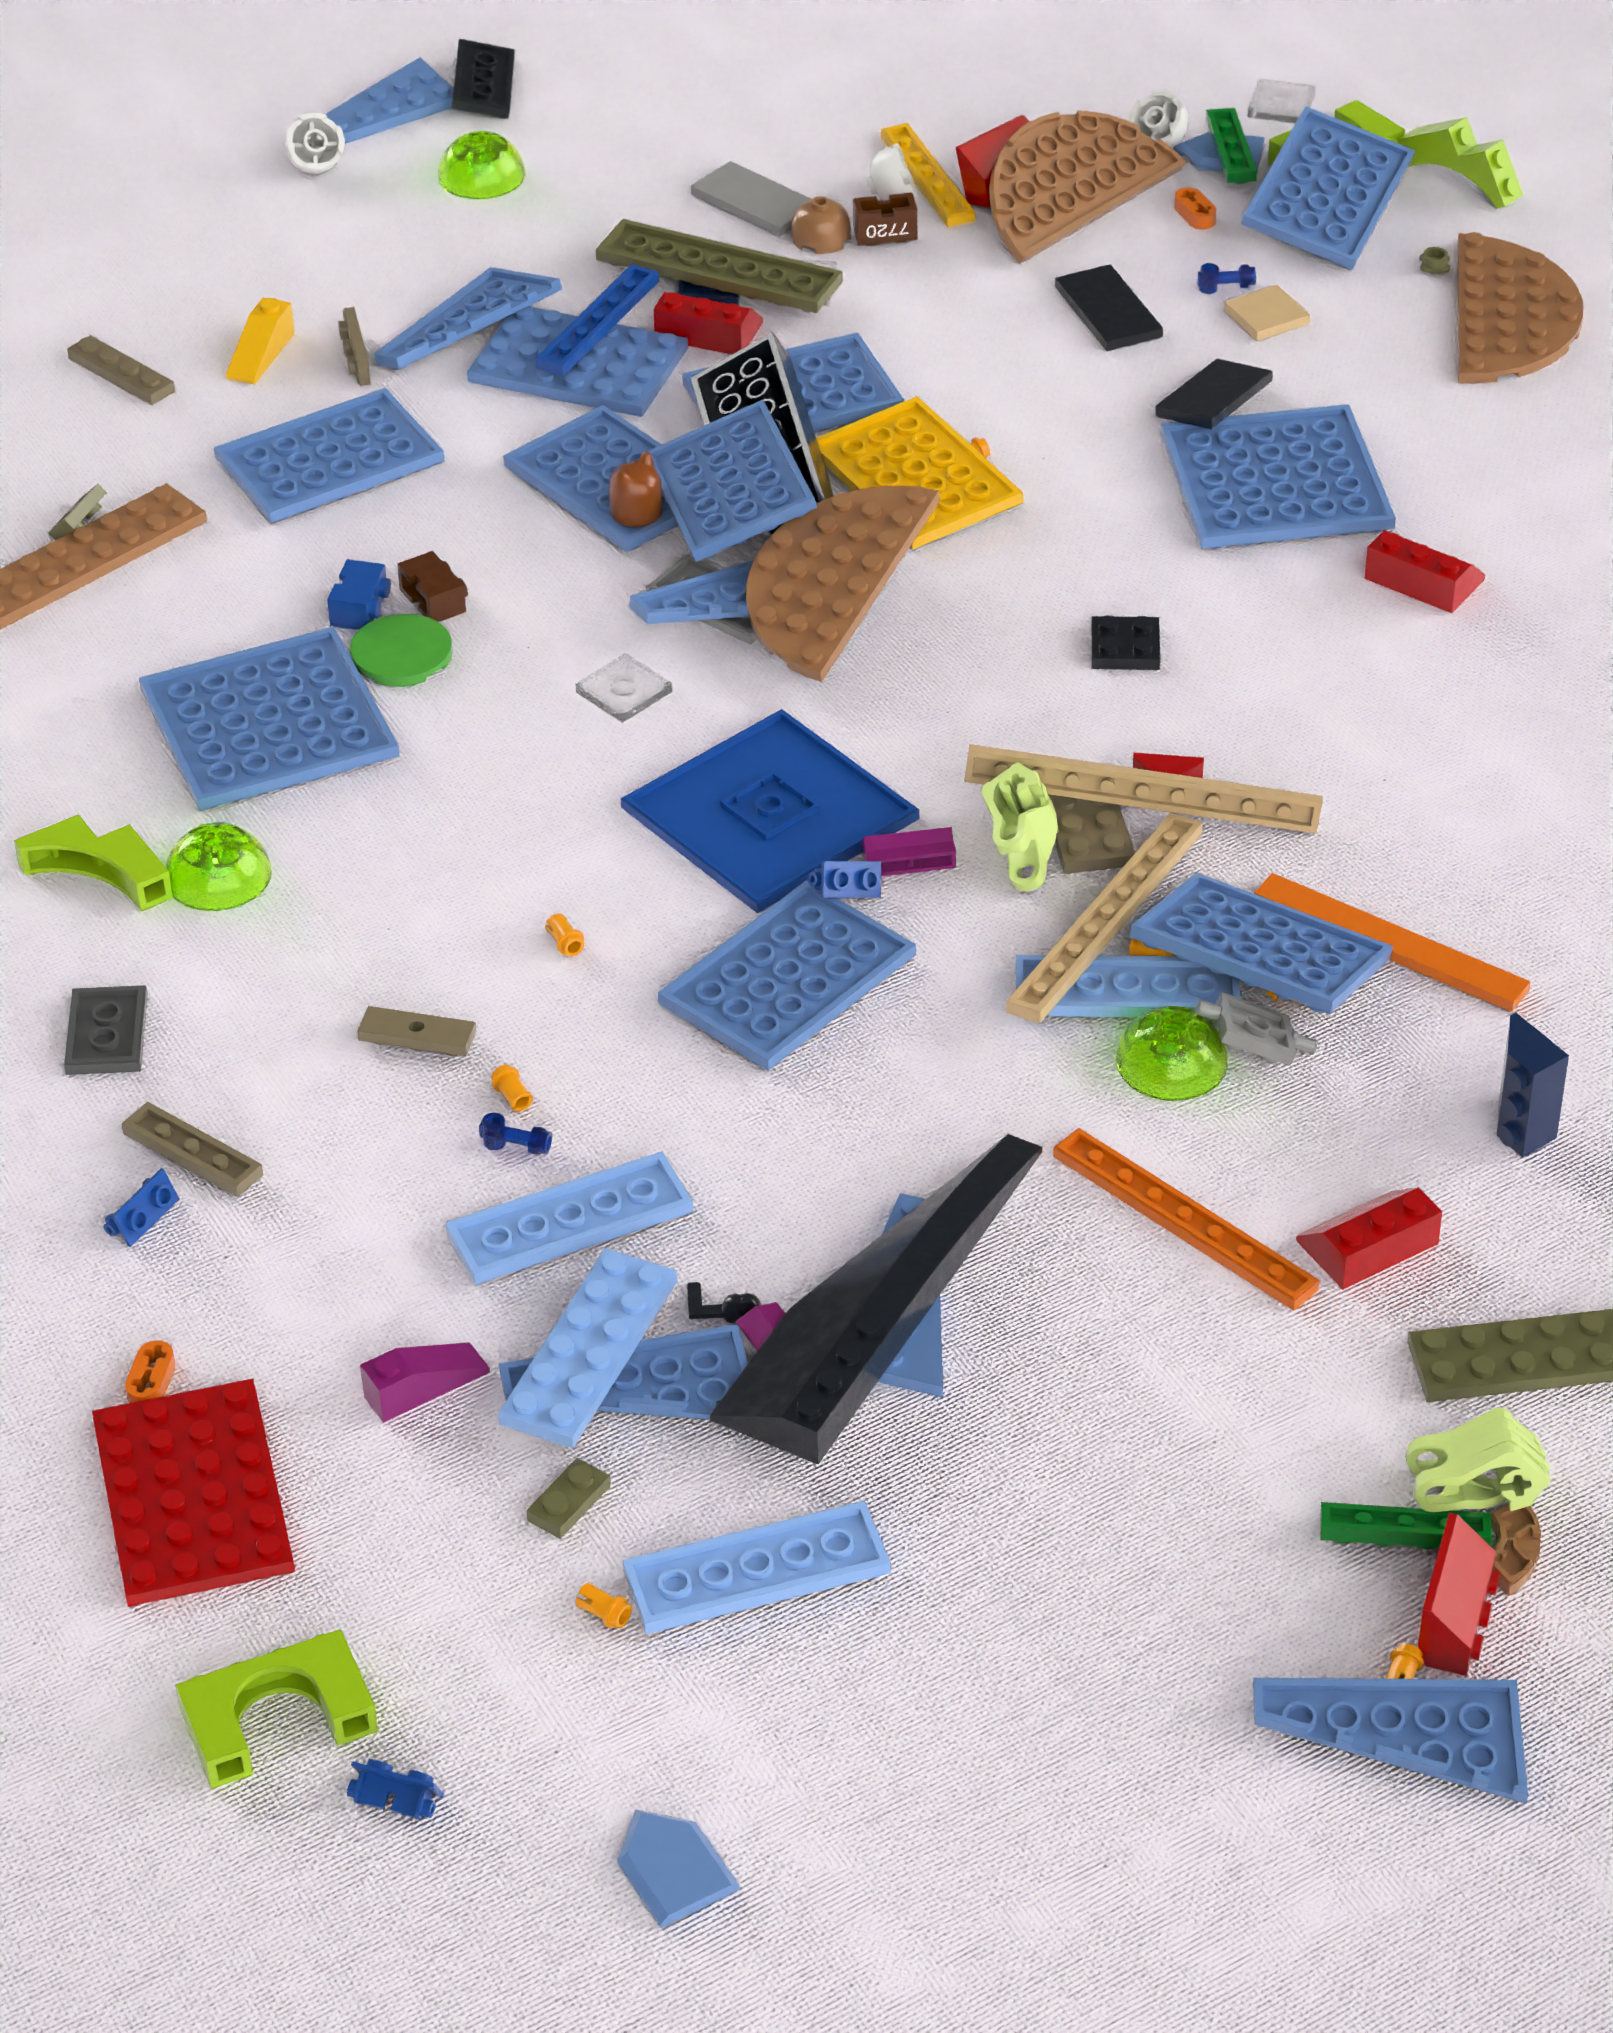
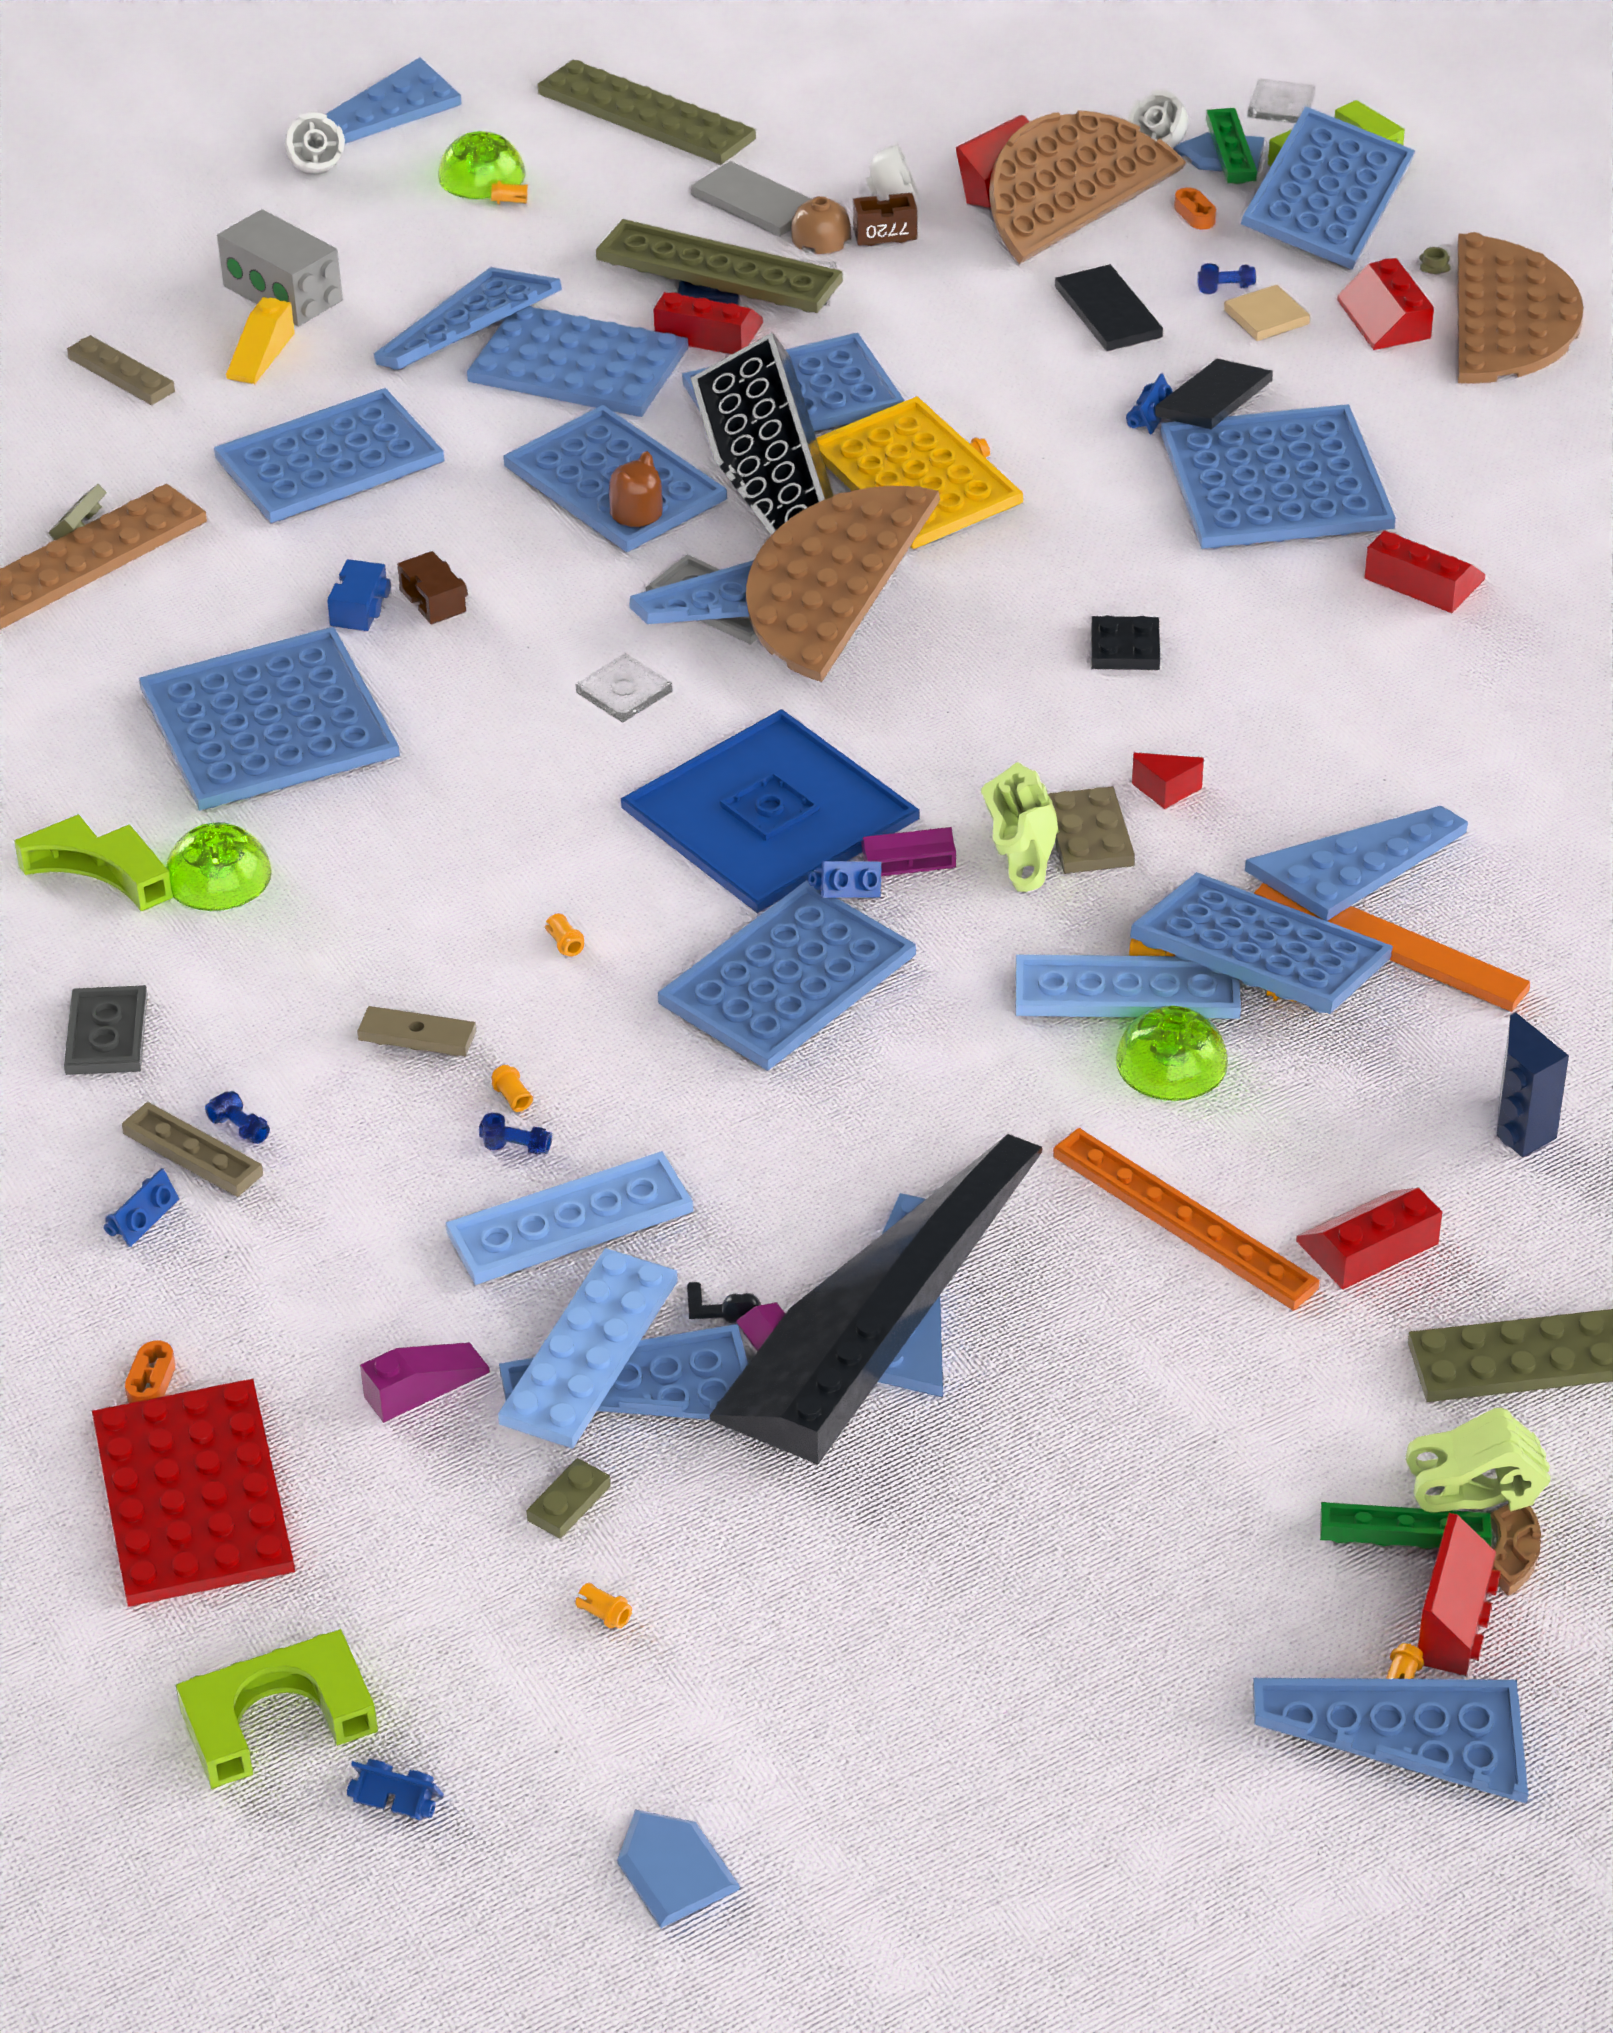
(229, 1107): none -> clear blue bar
(281, 262): none -> light grey brick
(354, 346): dark tan tile -> none
(401, 649): bright green tile -> none
(483, 78): black tile -> none
(509, 193): none -> light orange pin
(596, 320): blue plate -> none
(647, 111): none -> olive plate
(731, 480): medium blue plate -> none
(756, 1567): light blue plate -> none
(929, 176): yellow tile -> none
(1103, 918): tan plate -> none
(1144, 412): none -> blue hinge
(1153, 789): tan plate -> none
(1255, 1029): light grey plate -> none
(1348, 866): none -> medium blue wing
(1387, 305): none -> slope
(1455, 147): lime arch -> none

